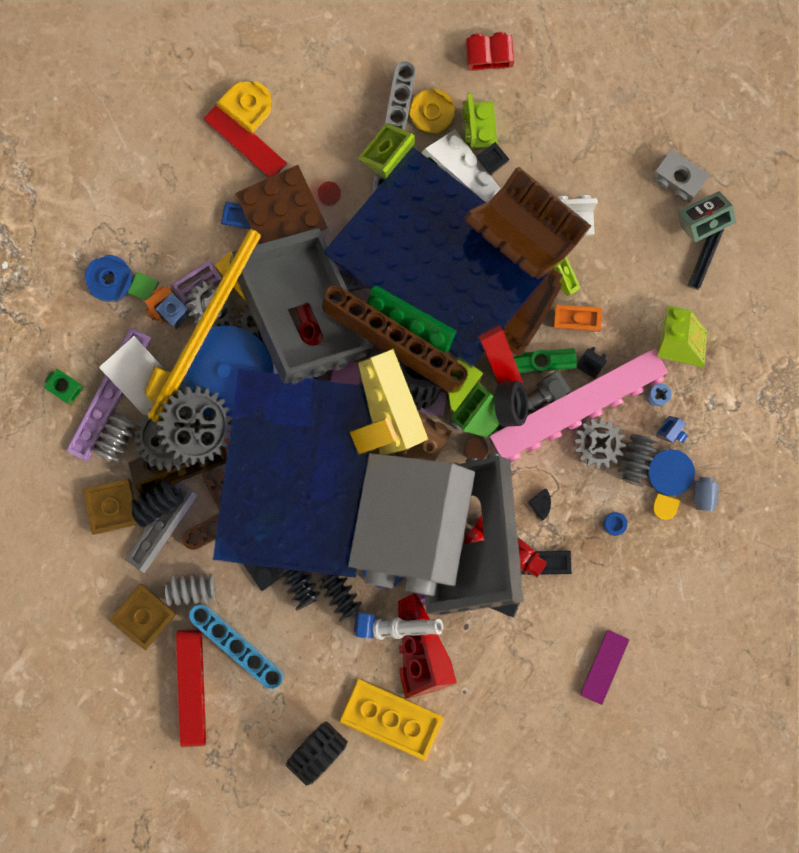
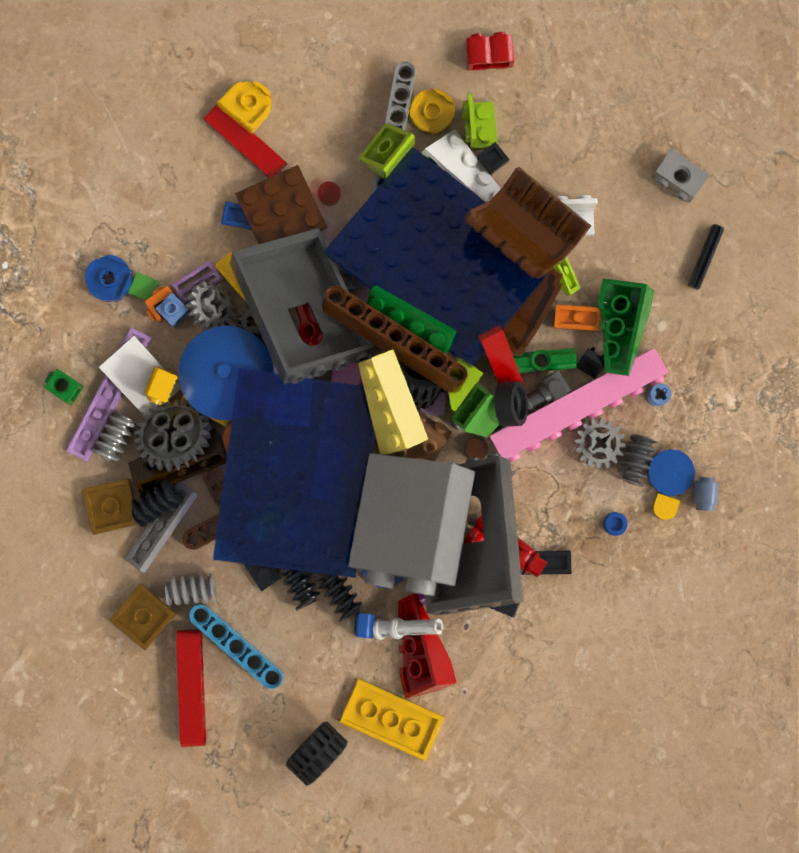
(192, 446): dark grey gear -> none
(205, 322): yellow axle -> none
(373, 436): yellow slope -> none
(541, 504): black tile -> none
(604, 667): magenta tile -> none
(624, 316): none -> green wedge
(672, 430): blue tile -> none
(682, 337): lime slope -> none
(707, 216): sand green brick -> none

